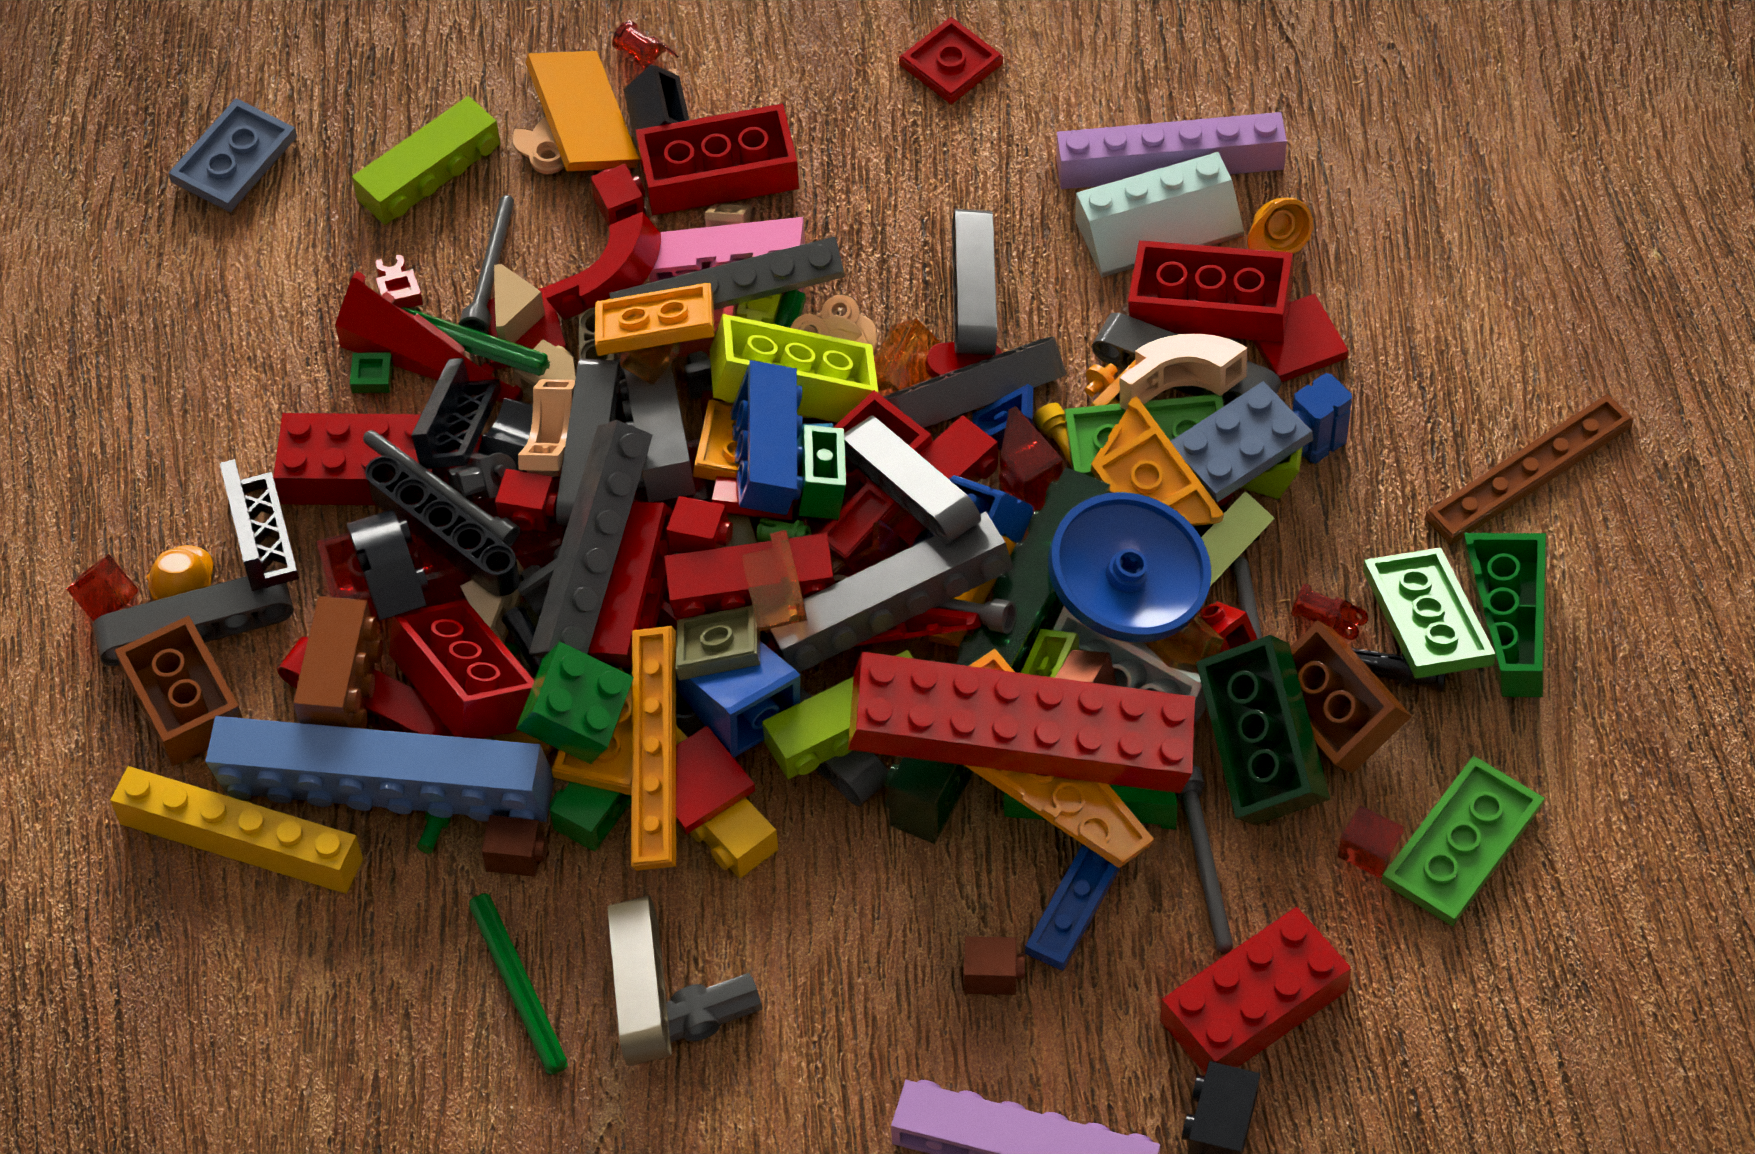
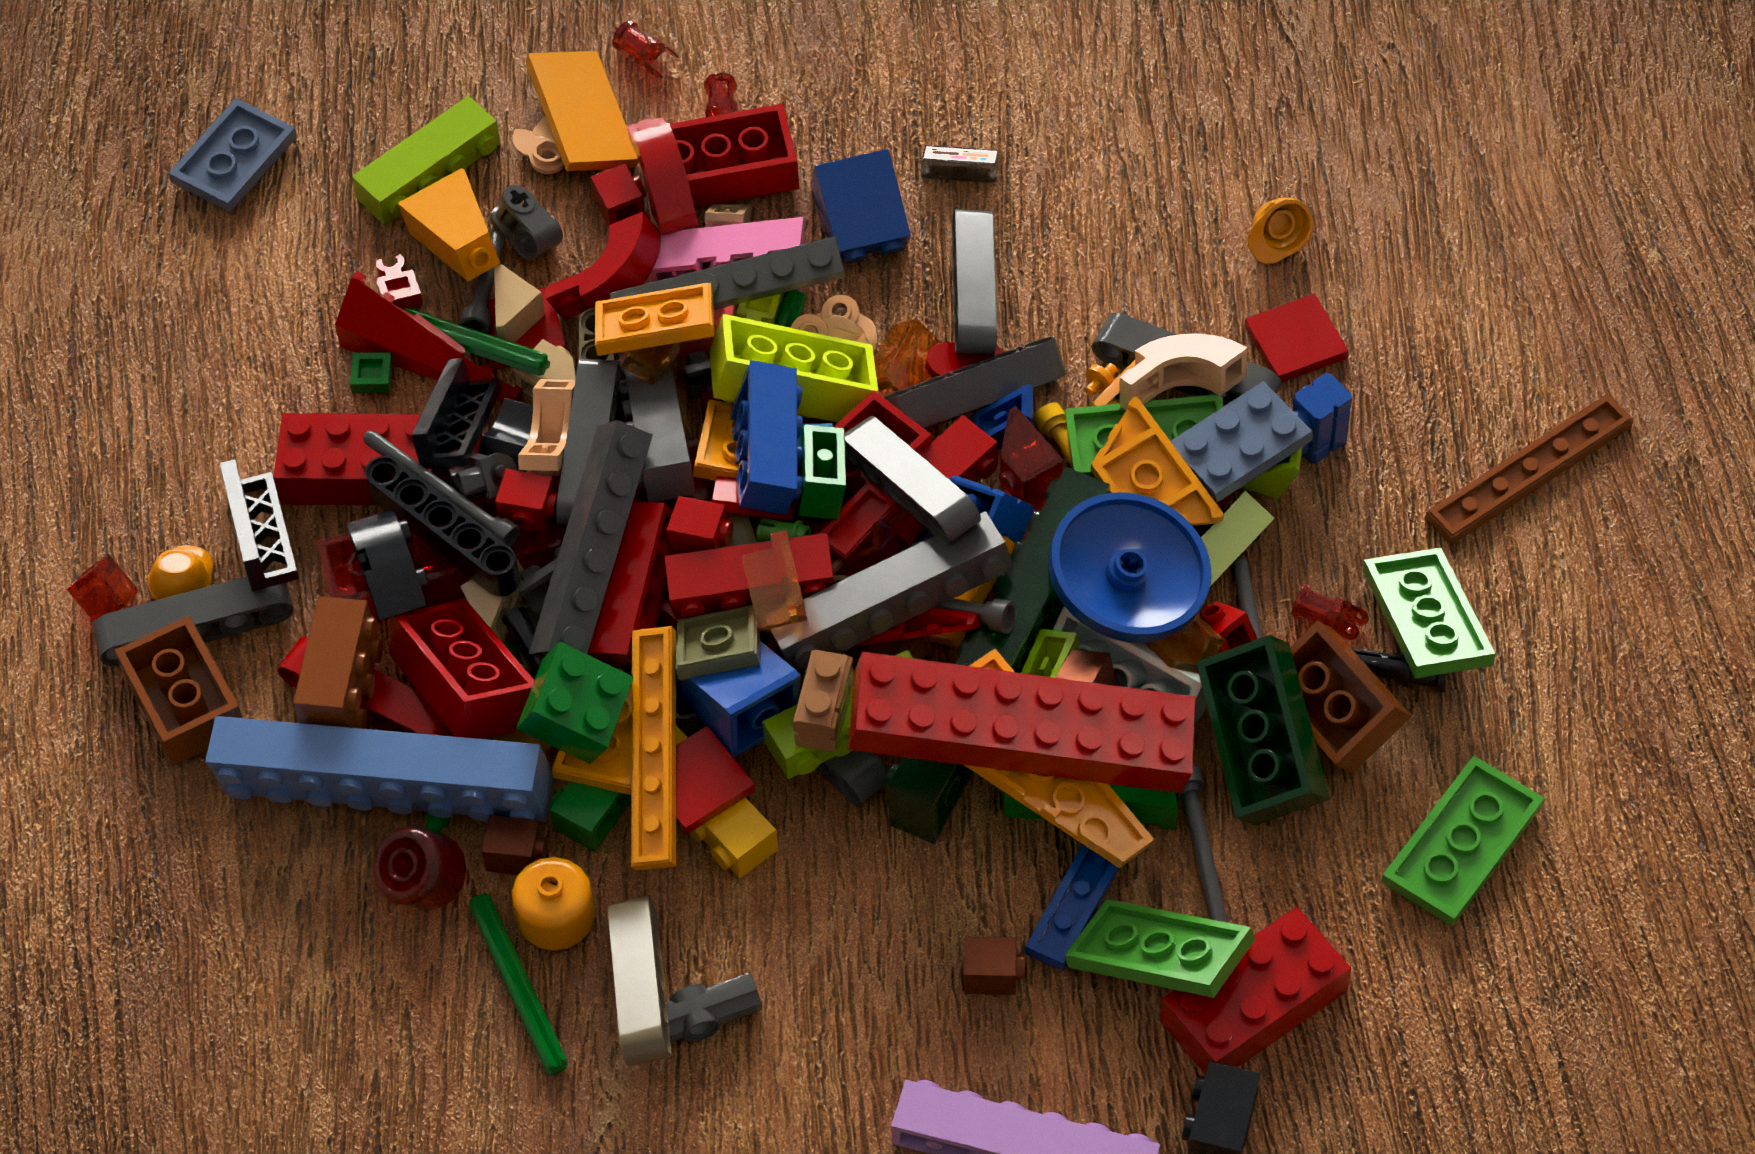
(237, 829): yellow brick -> none
(420, 859): none -> clear red head
(451, 225): none -> light orange slope
(526, 225): none -> dark grey piece
(553, 903): none -> light orange head
(655, 99): black brick -> none
(663, 174): none -> red arch
(719, 97): none -> clear red piece
(823, 700): none -> medium nougat brick
(861, 205): none -> blue slope
(951, 60): red tile -> none
(959, 163): none -> clear smoke slope
(1121, 152): lavender brick -> none
(1160, 947): none -> bright green plate
(1171, 204): light aqua slope -> none
(1212, 290): red brick -> none
(1369, 841): clear red panel -> none
(1511, 599): green wedge -> none

